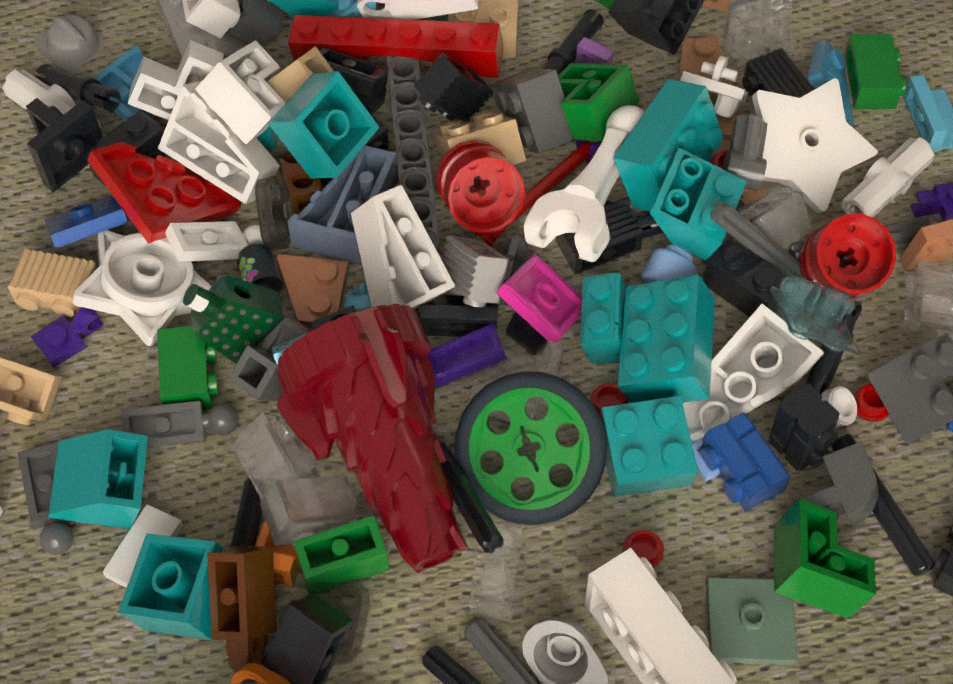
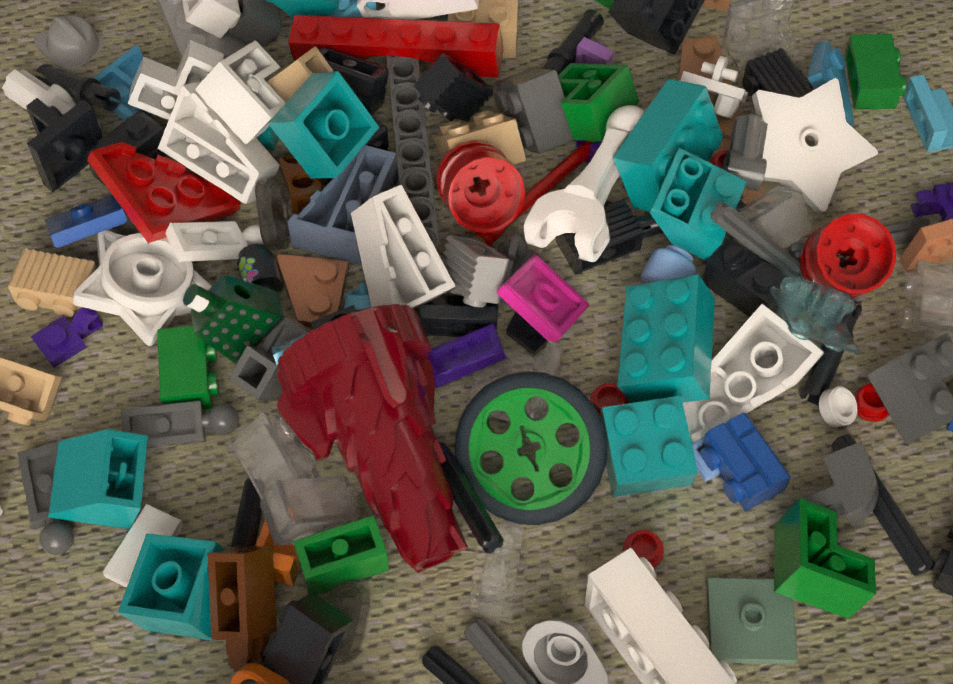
(602, 317): teal brick -> none
(804, 428): black brick -> none
(889, 178): white piece -> none

